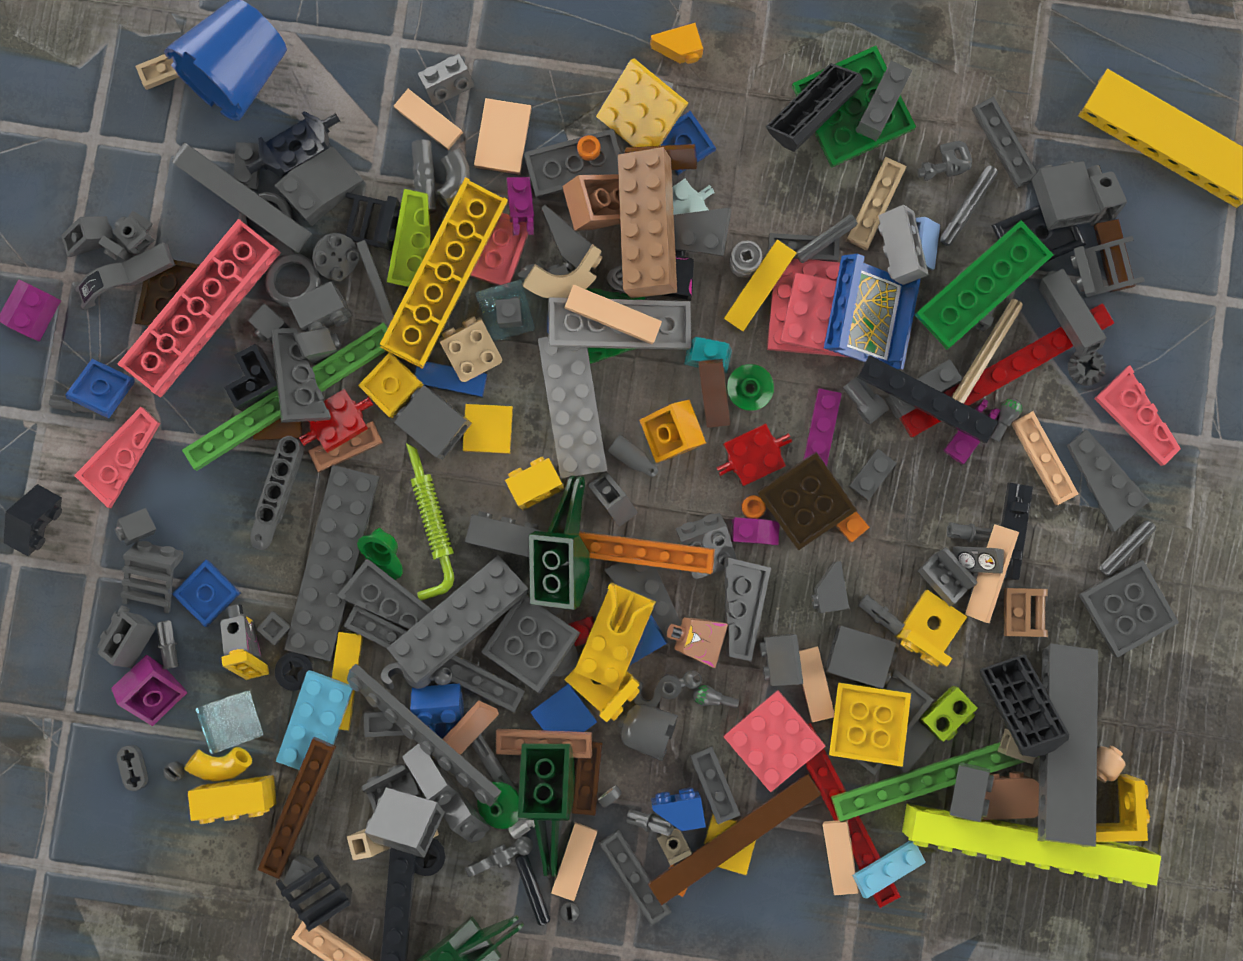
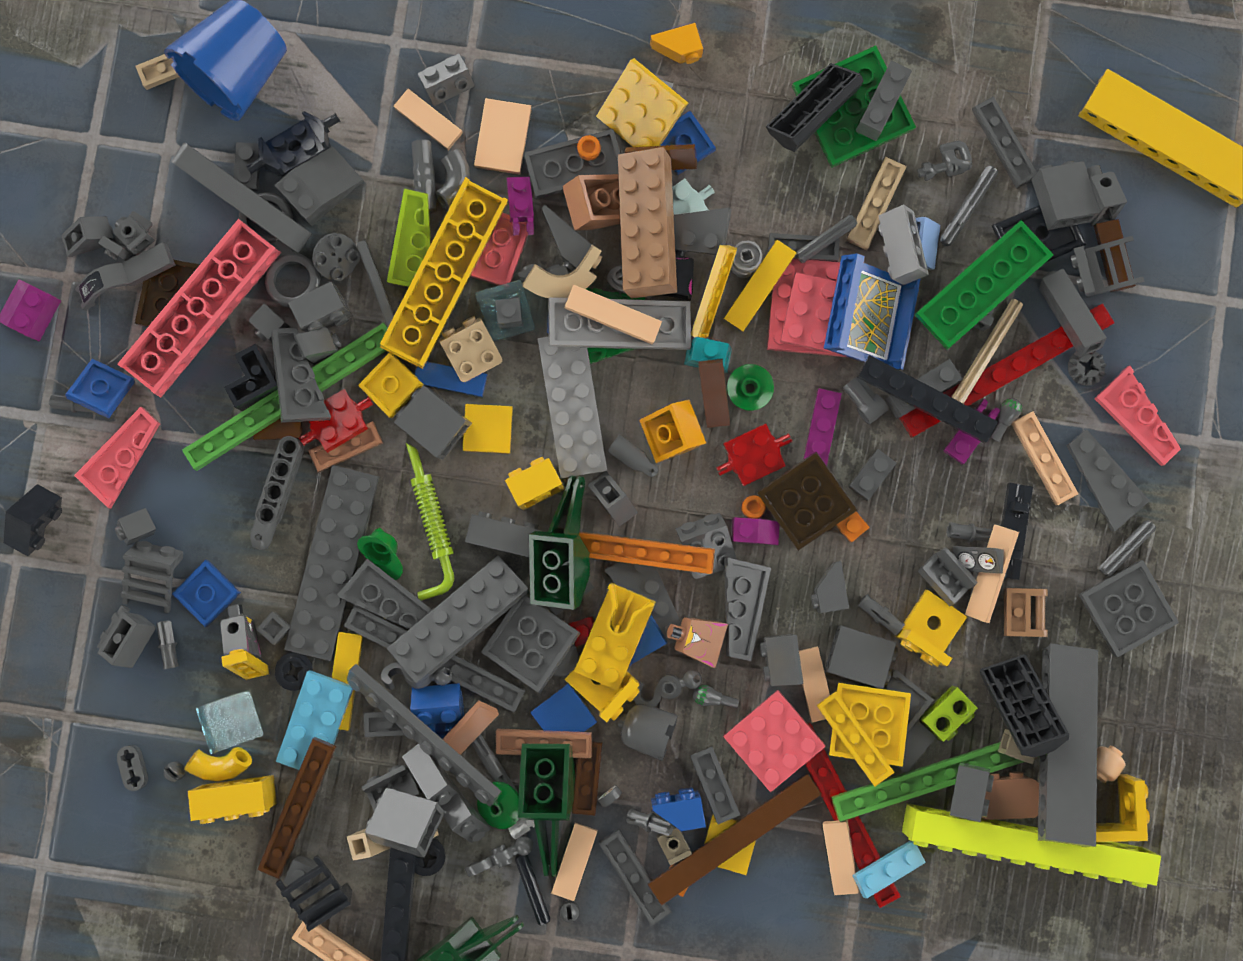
(148, 691): magenta slope -> none
(386, 224): black plate -> none
(713, 291): none -> yellow tile
(855, 739): none -> yellow tile

